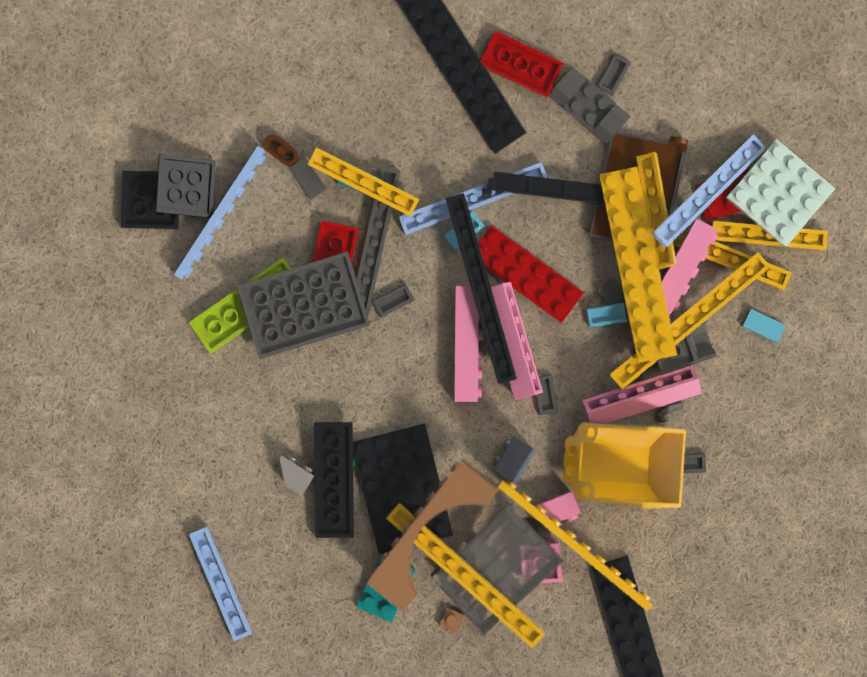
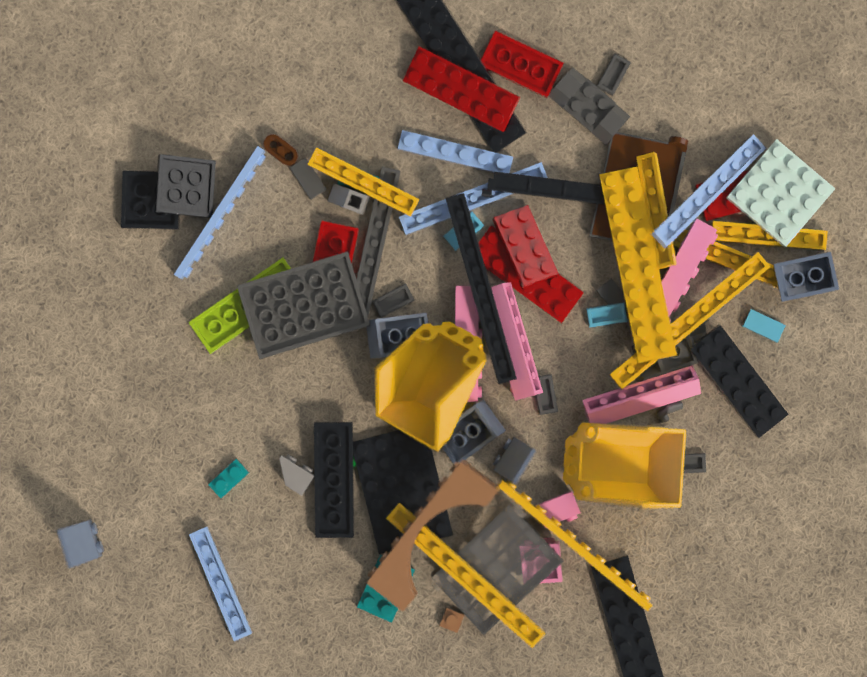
(80, 543): none -> sand blue slope
(228, 478): none -> teal plate
(348, 199): none -> light grey slope
(389, 333): none -> sand blue slope
(429, 382): none -> yellow windscreen
(454, 152): none -> light blue plate
(461, 89): none -> red plate
(472, 432): none -> sand blue slope
(525, 246): none -> red plate
(738, 381): none -> black plate
(806, 276): none -> sand blue slope

